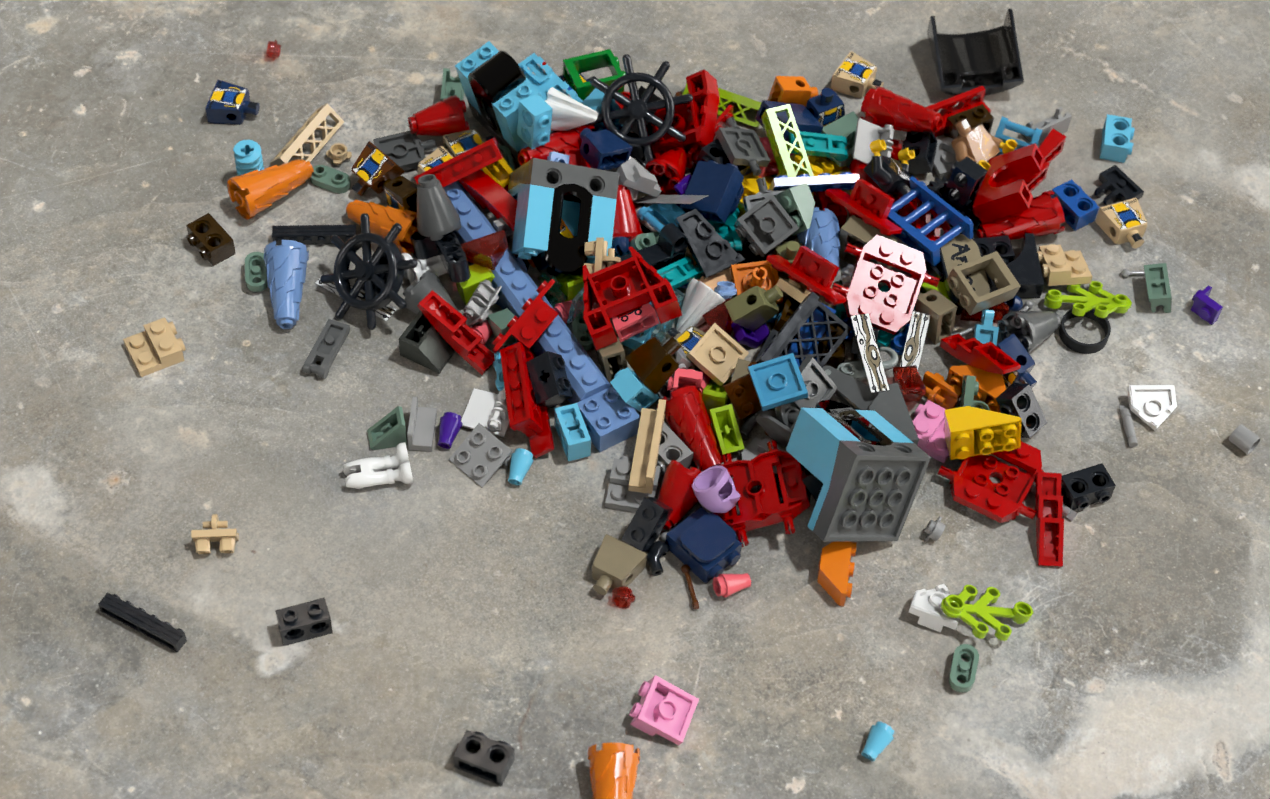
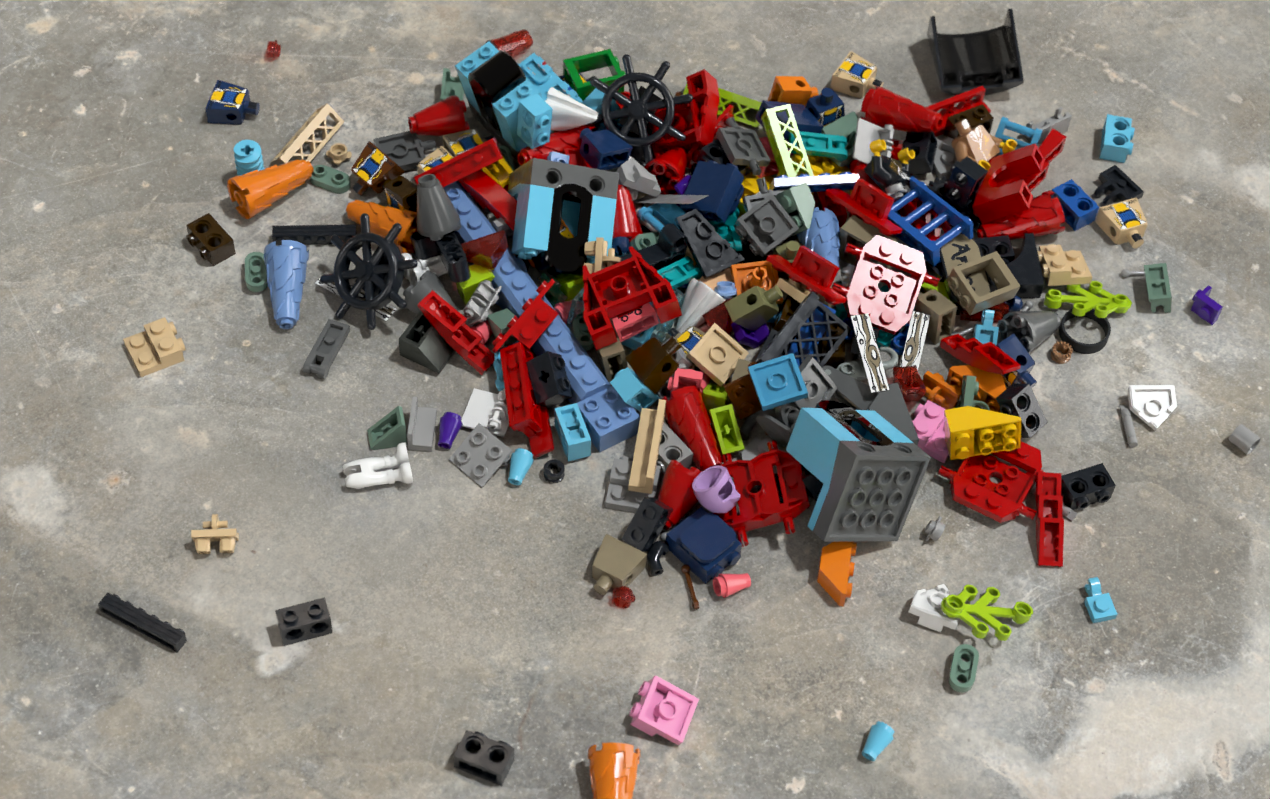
(513, 43): none -> clear red plant
(554, 477): none -> black bush
(896, 191): none -> light grey plate
(1065, 349): none -> medium nougat bush
(1097, 604): none -> medium azure plate

